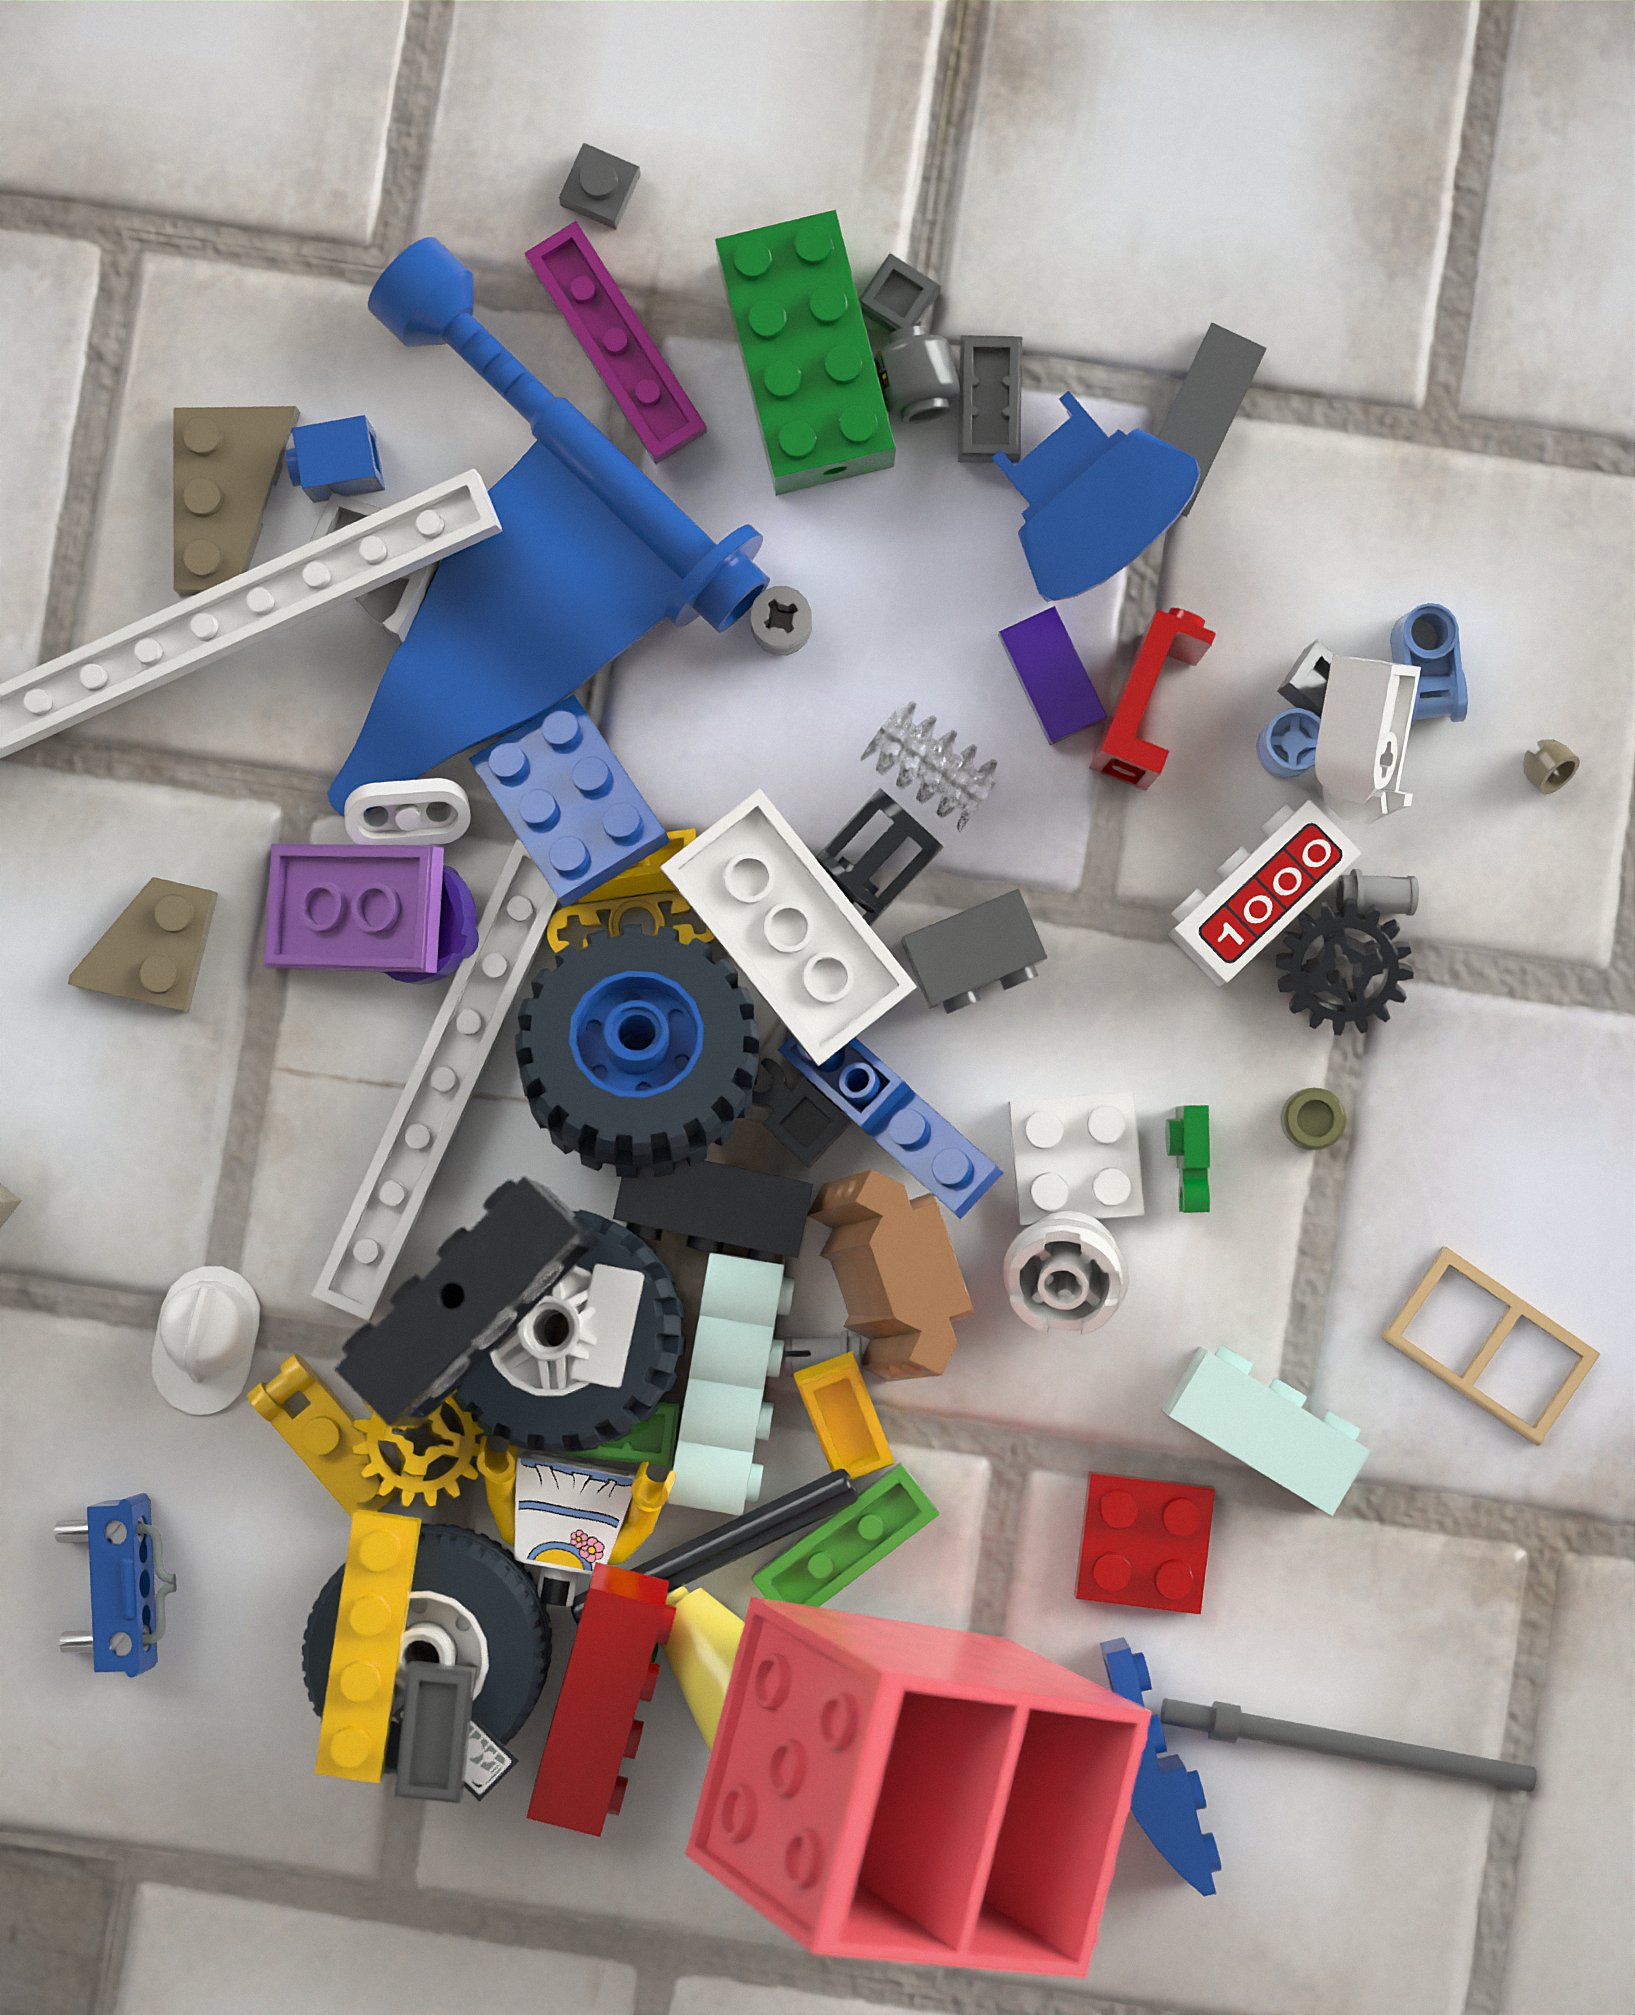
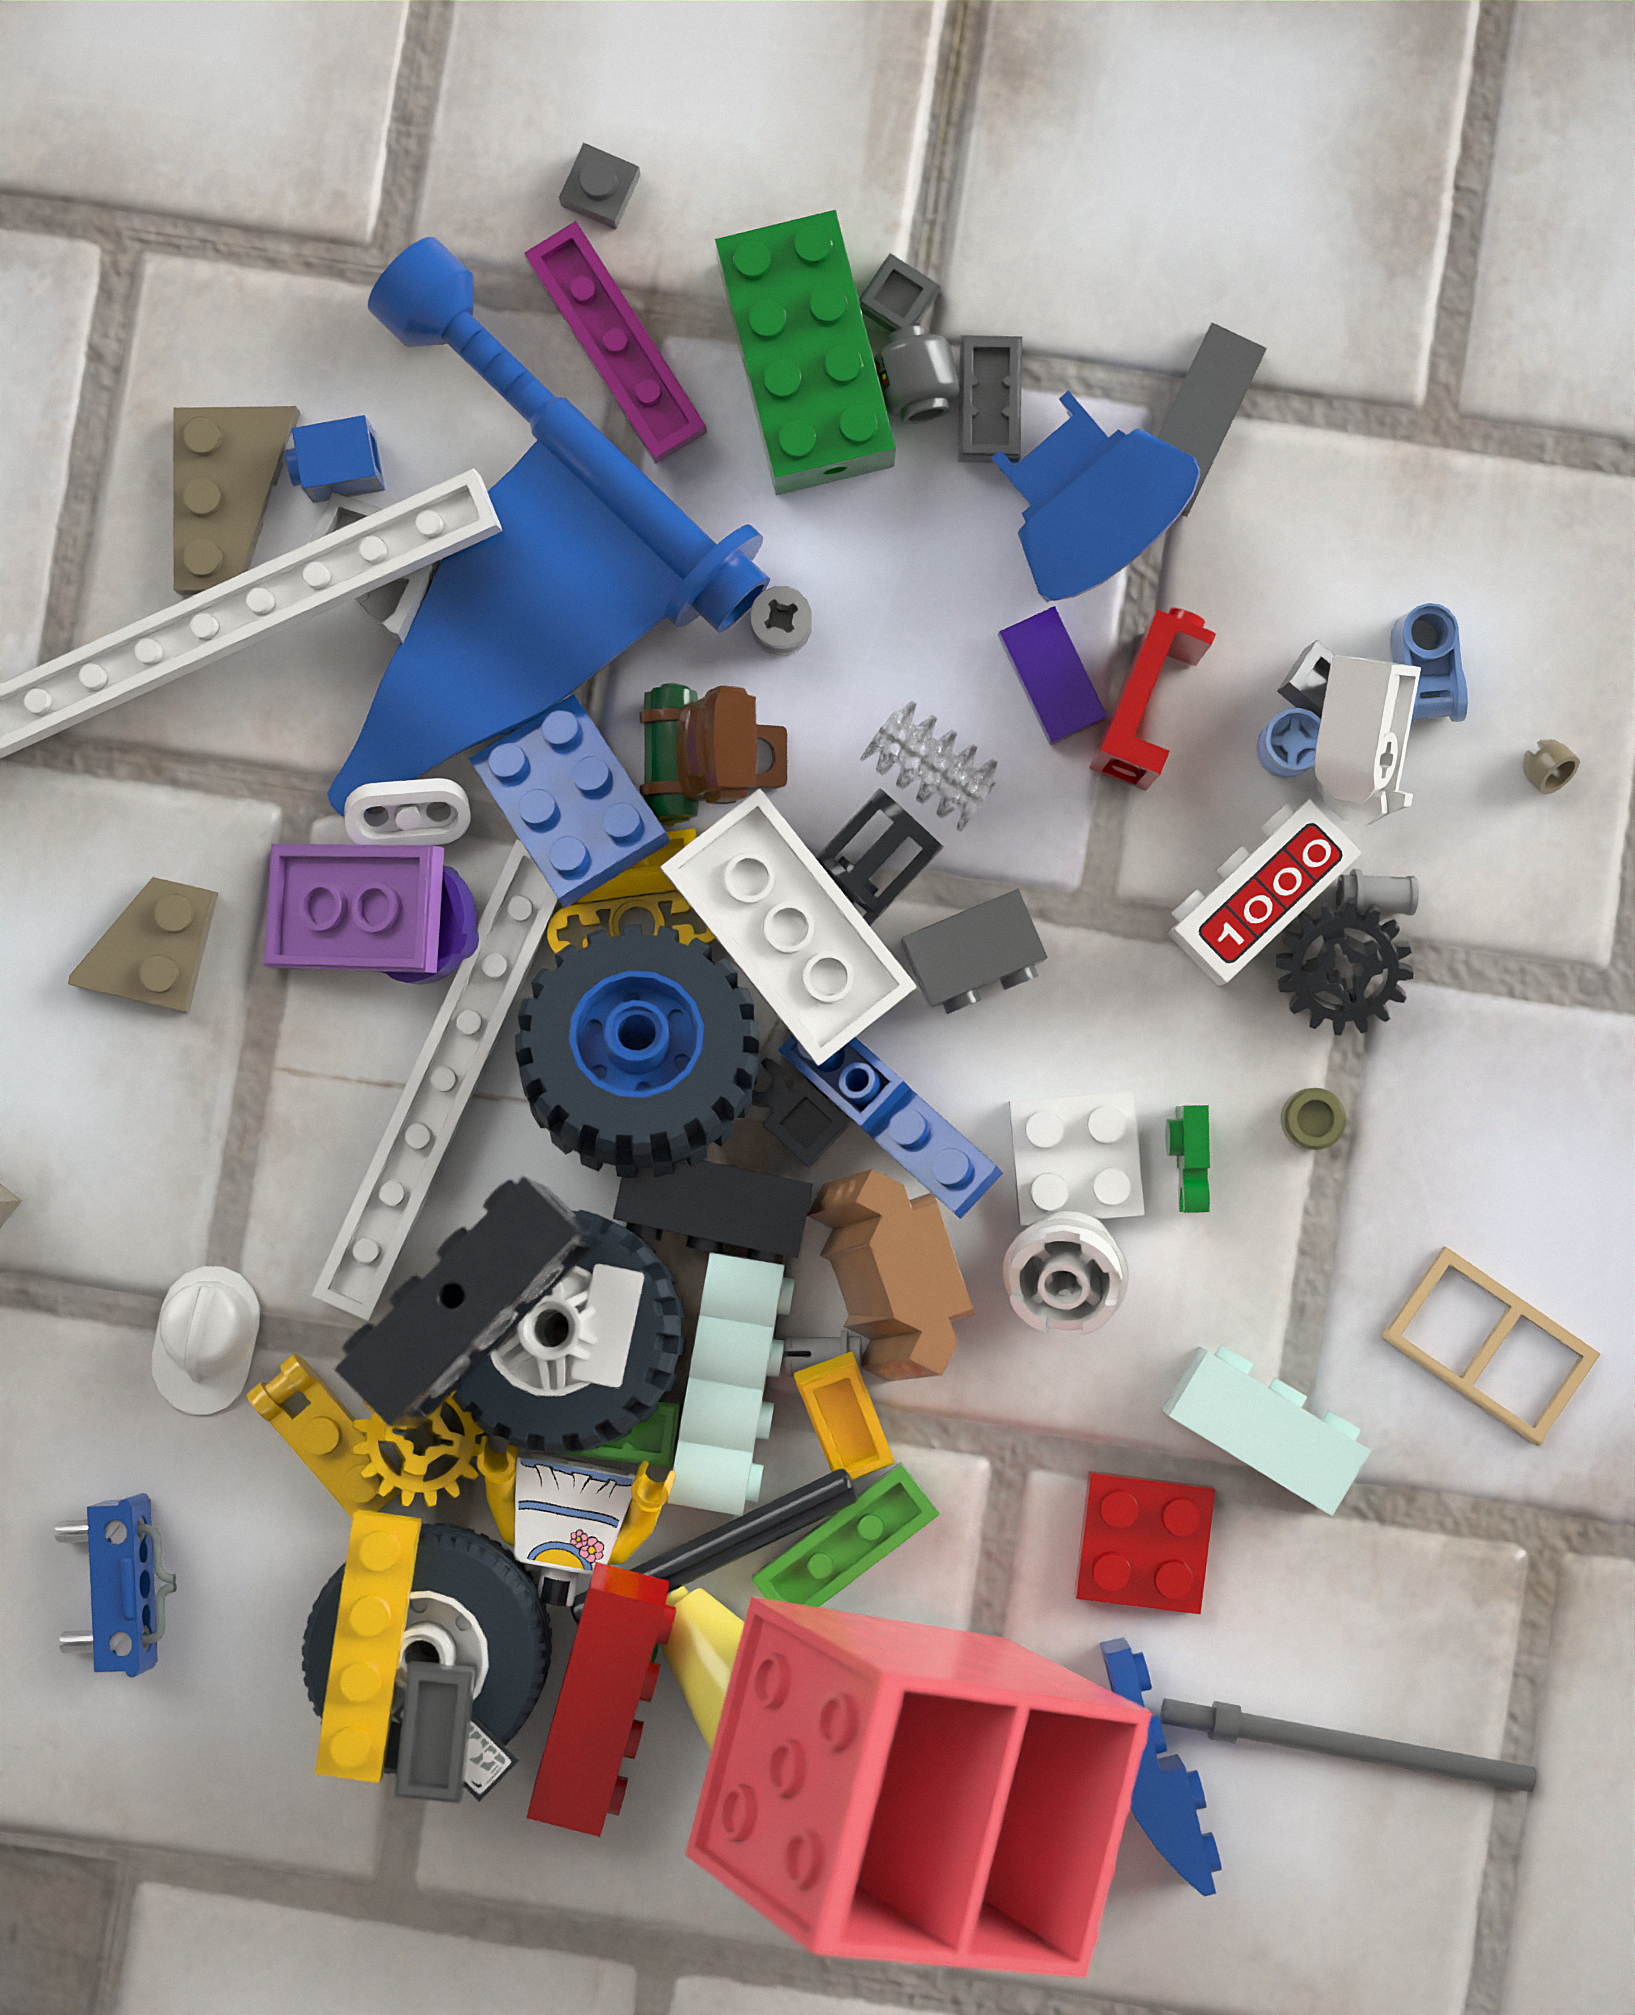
(704, 750): none -> reddish brown piece

